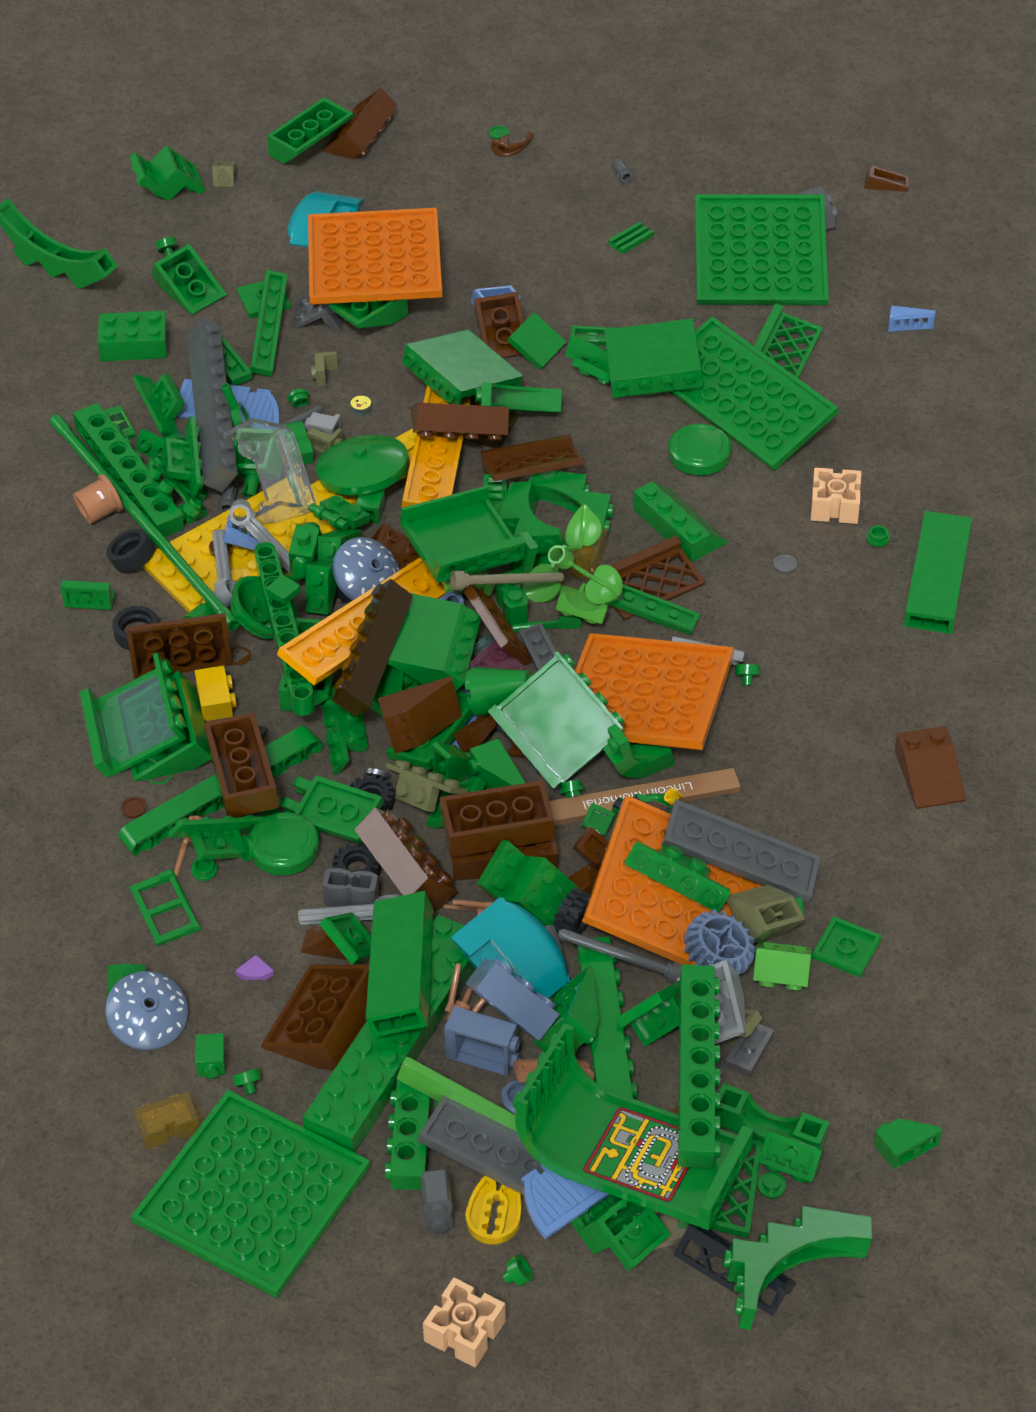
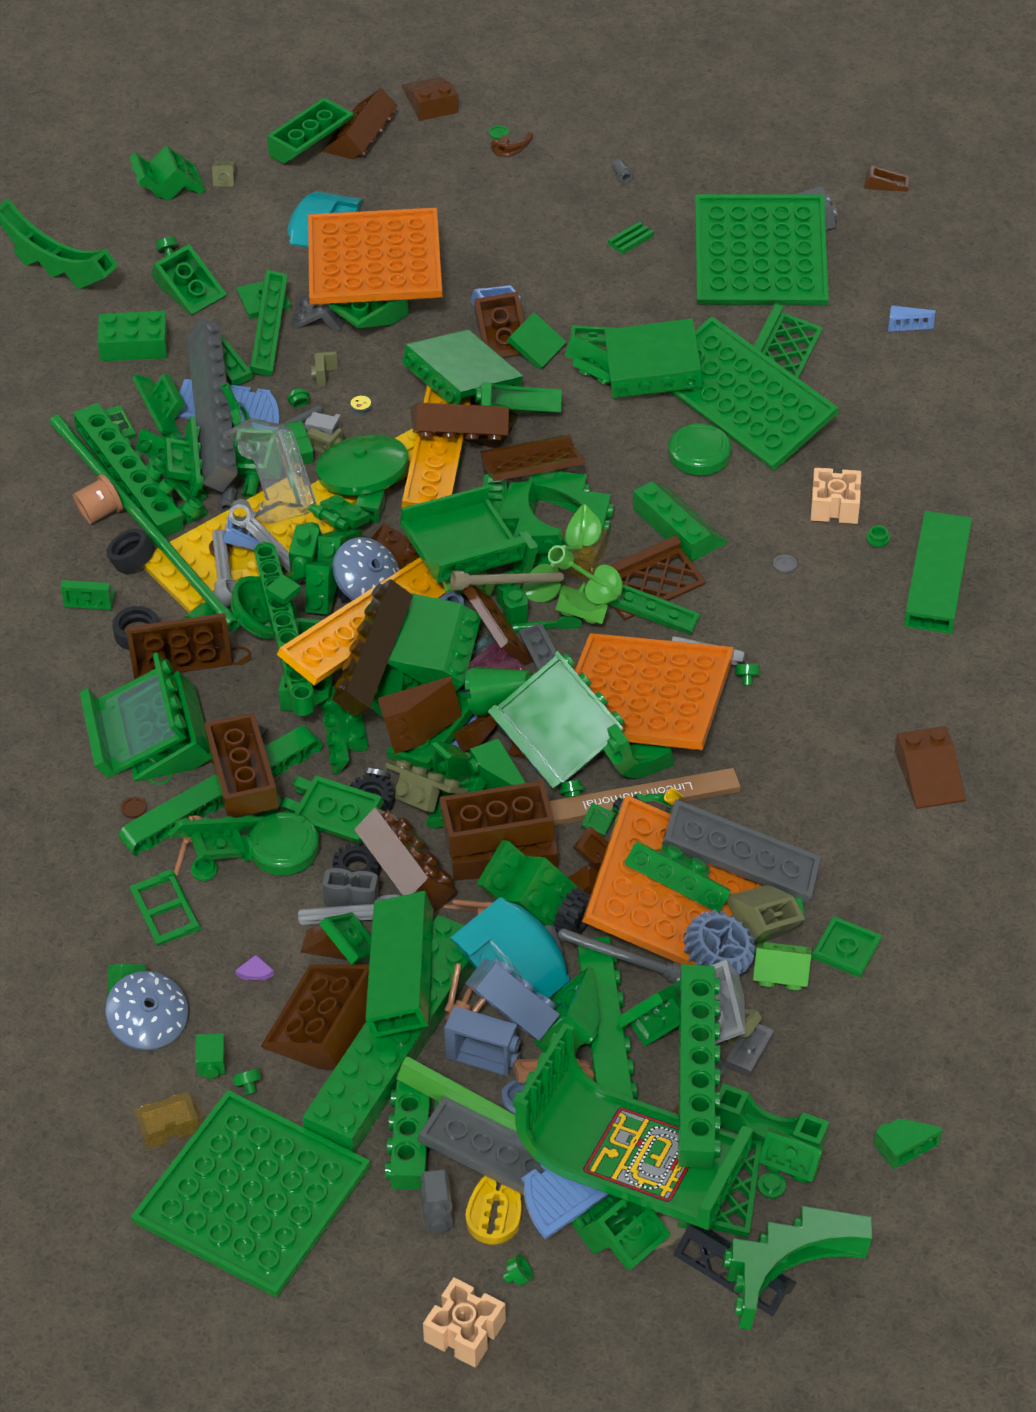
(214, 694): yellow piece -> none
(431, 98): none -> reddish brown slope

